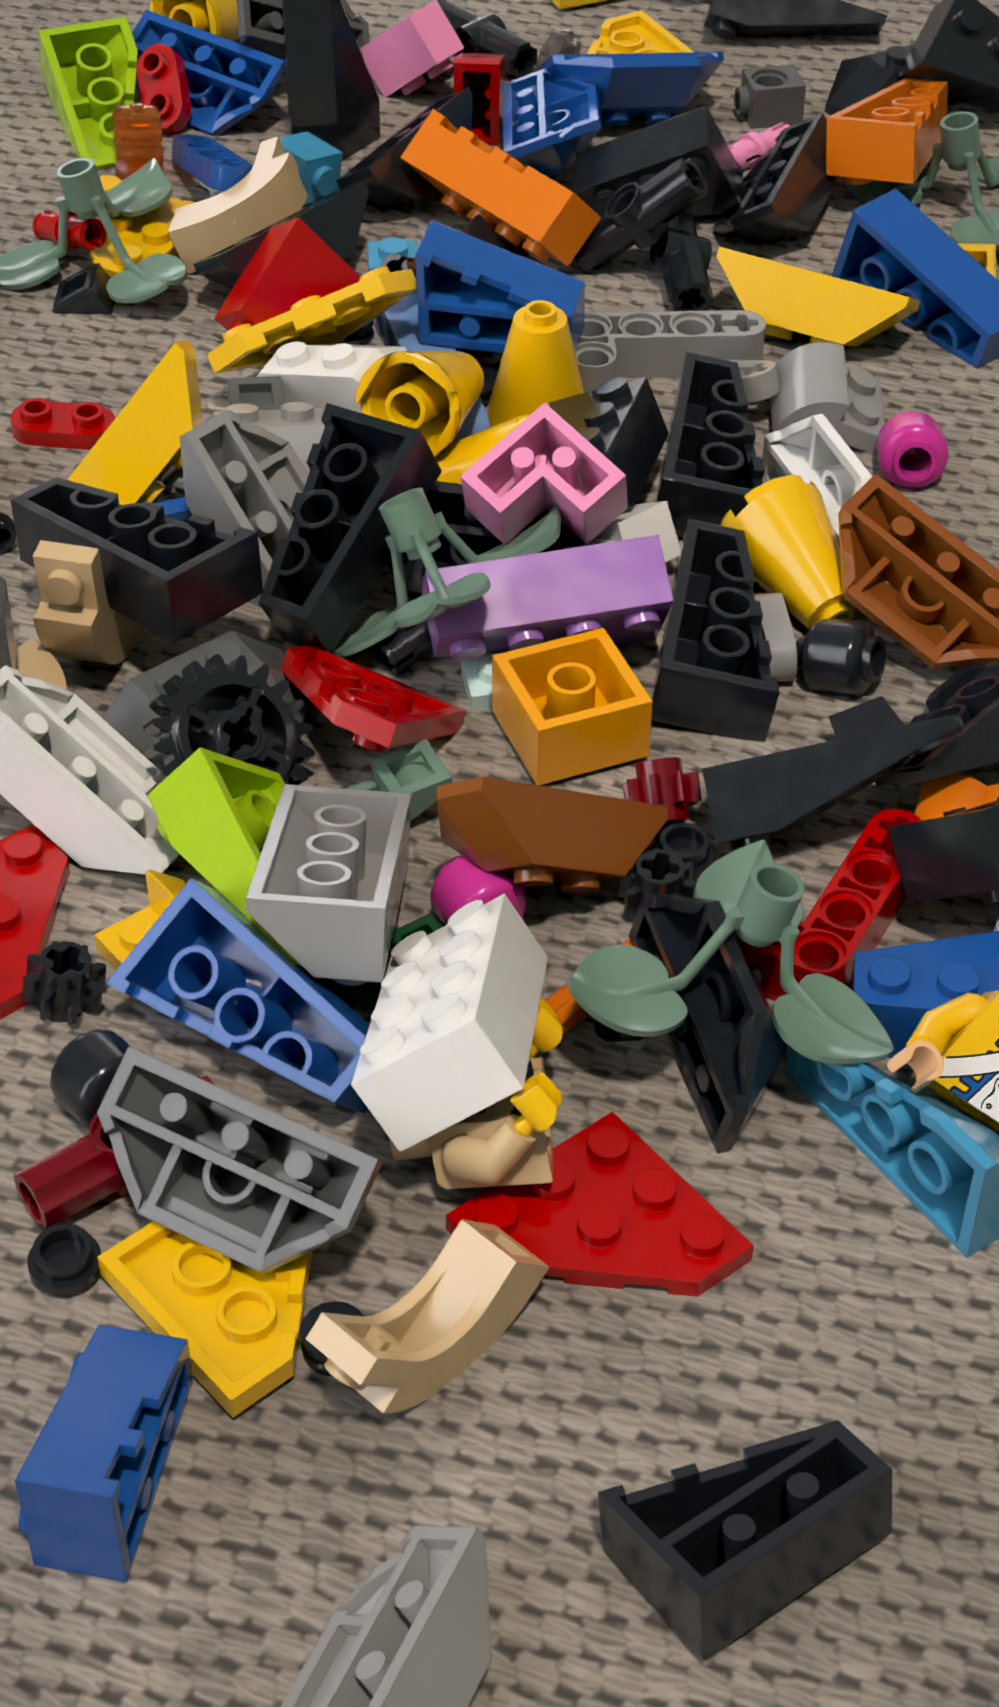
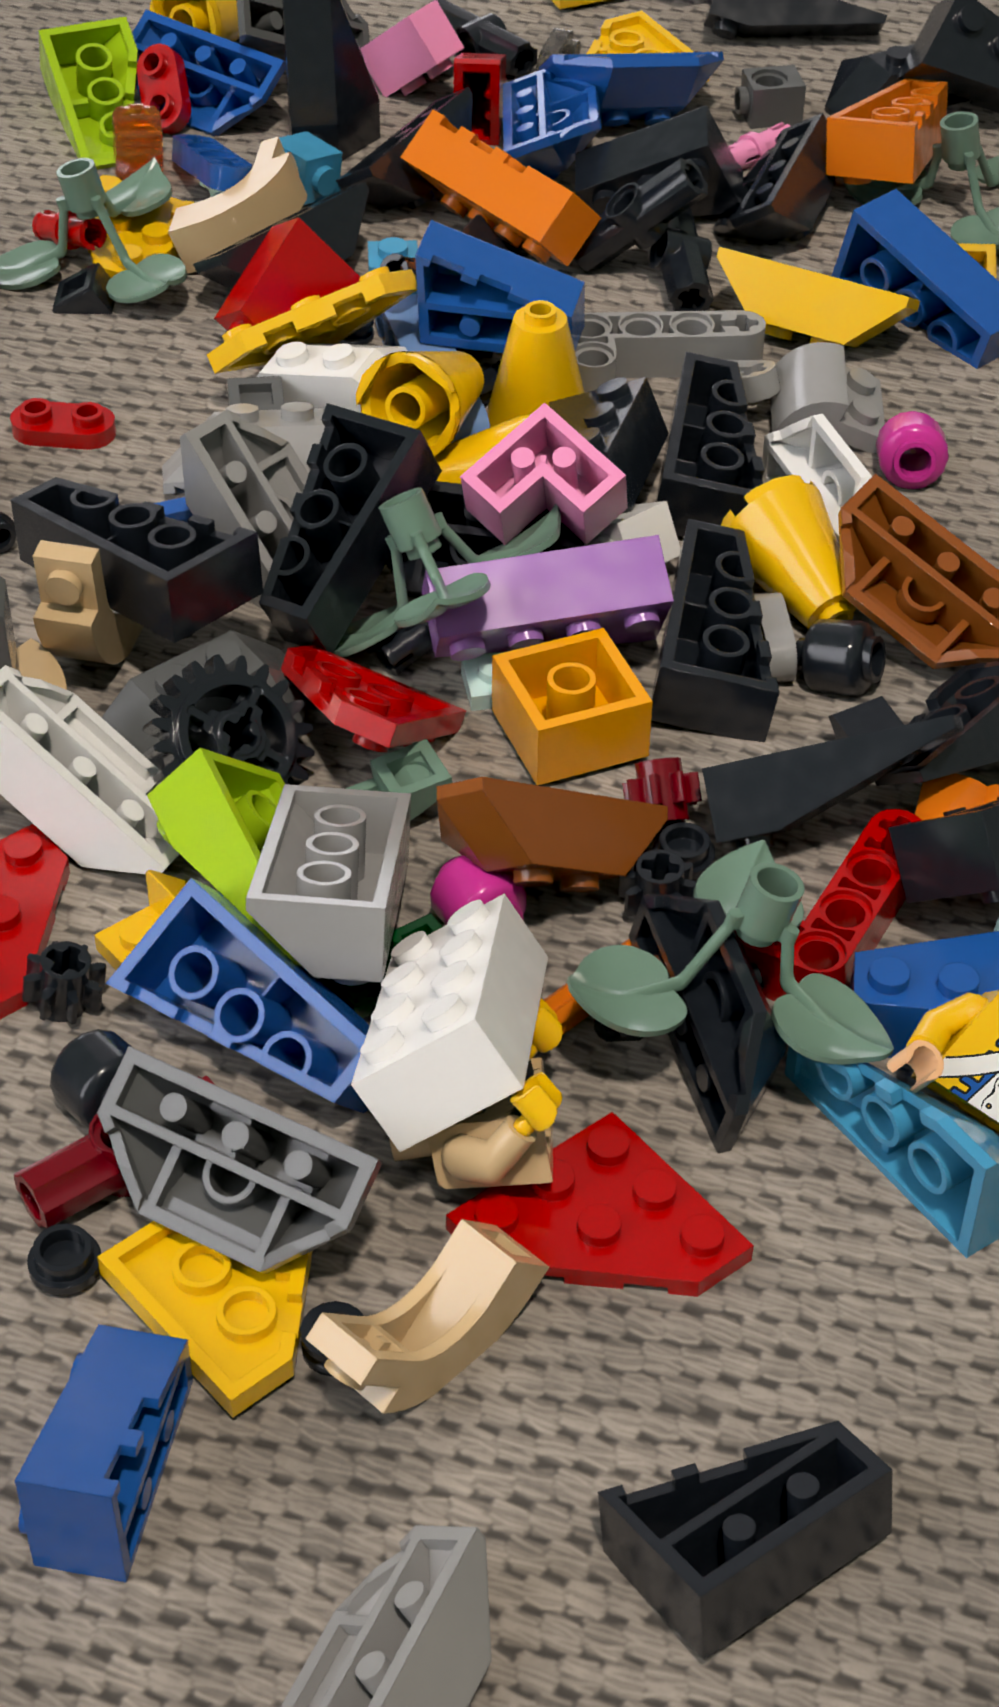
(147, 432): yellow wedge -> none

